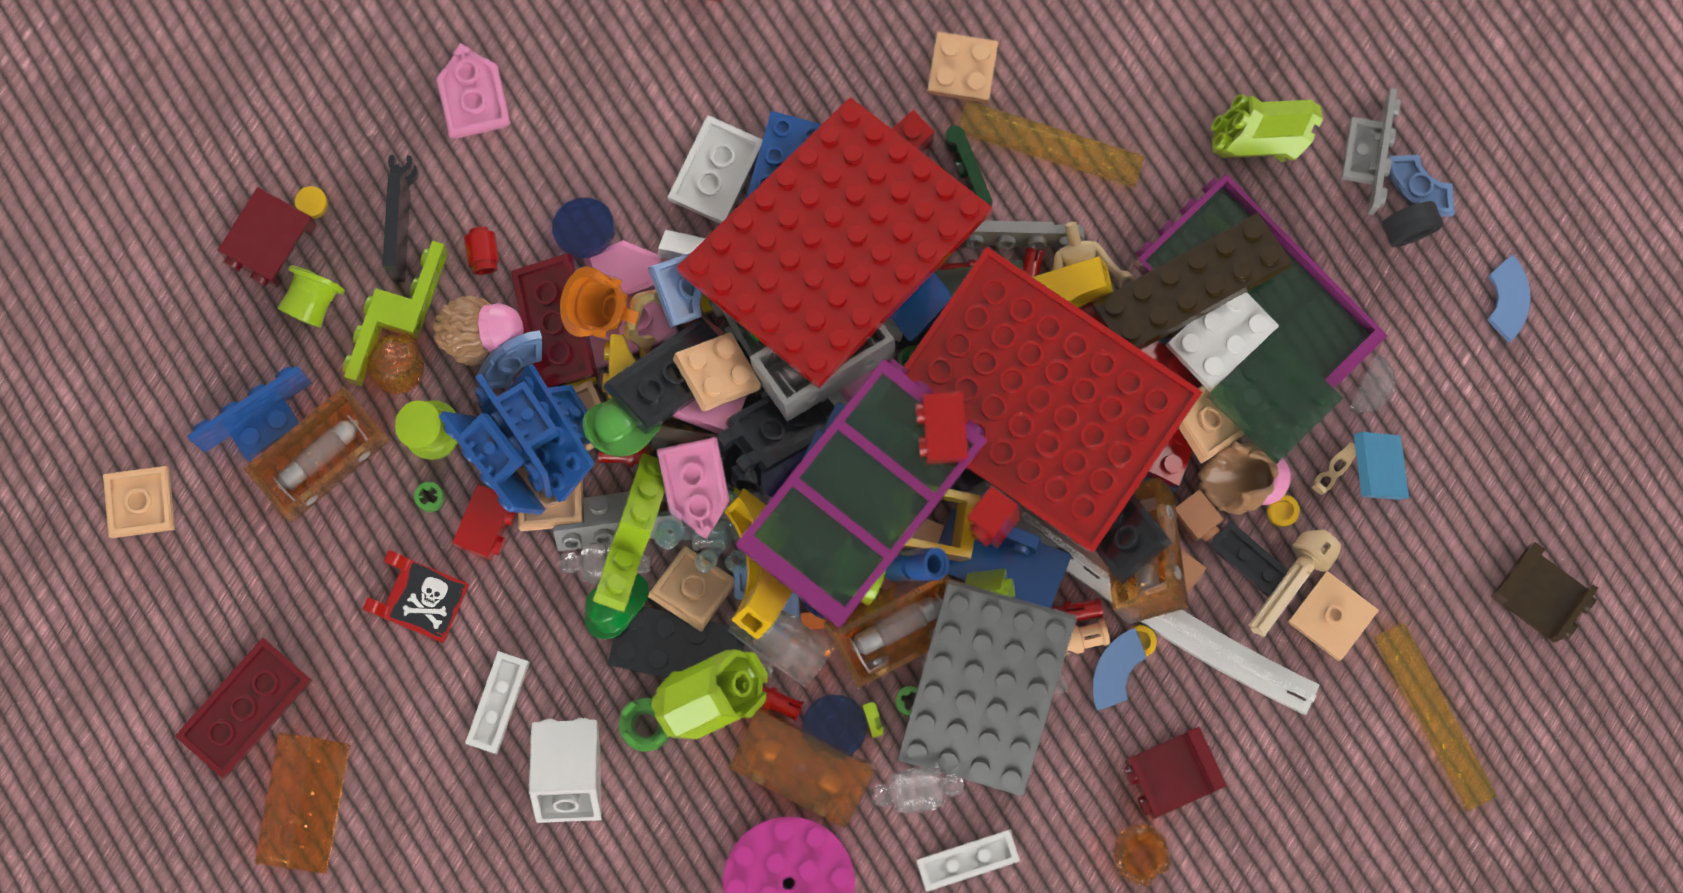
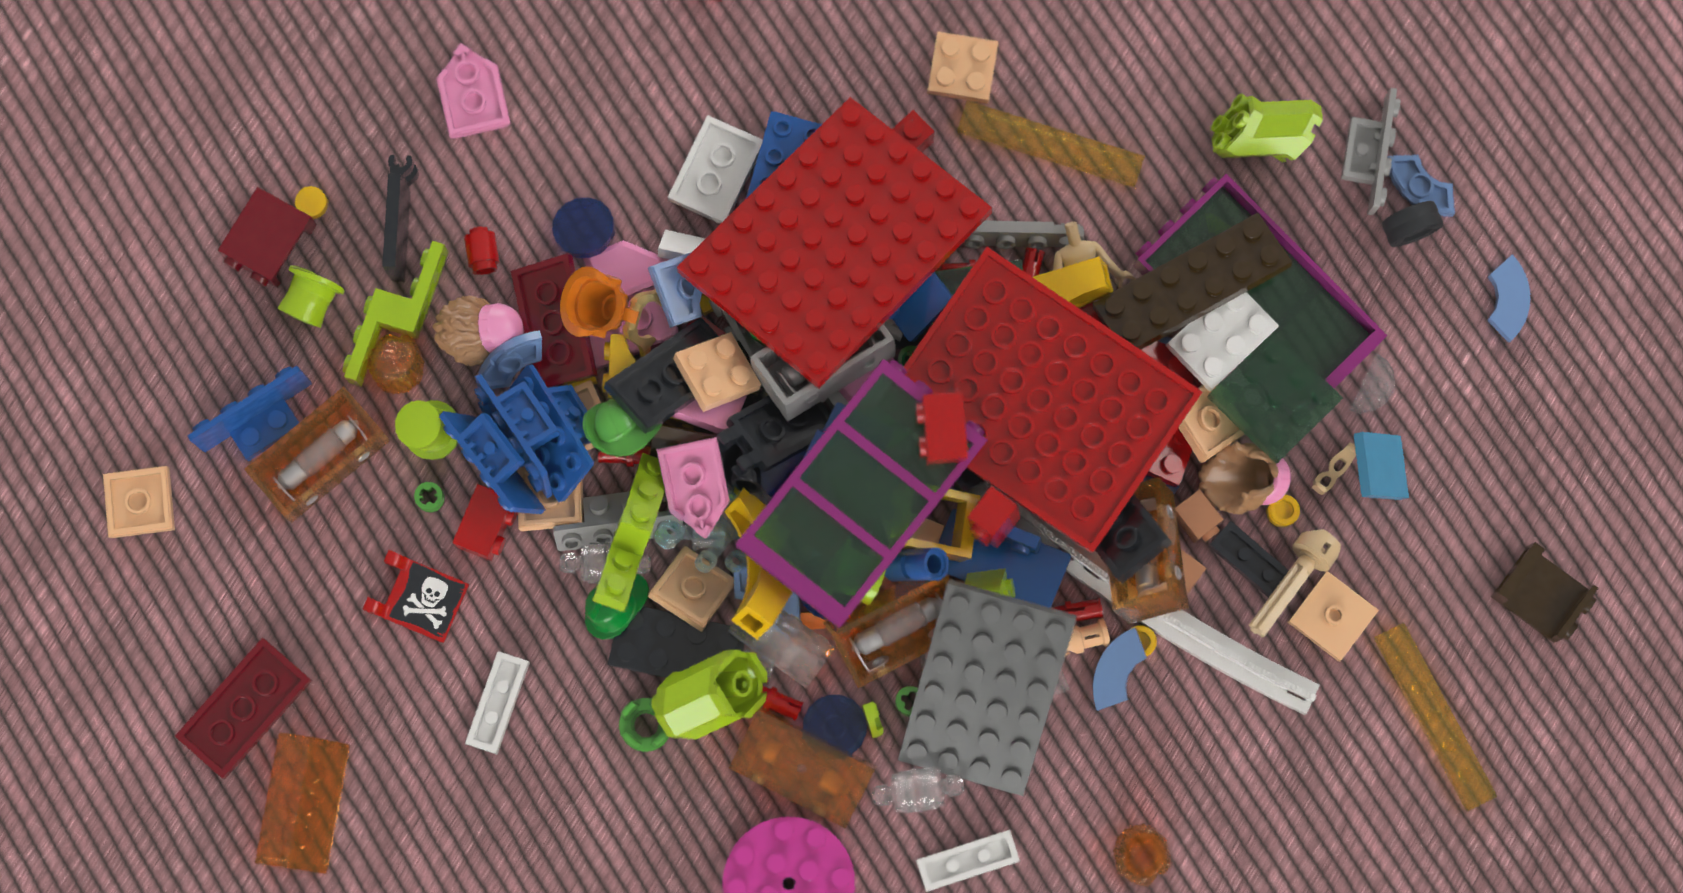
(565, 770): white slope -> none
(966, 164): dark green plate -> none
(1174, 773): dark red panel -> none

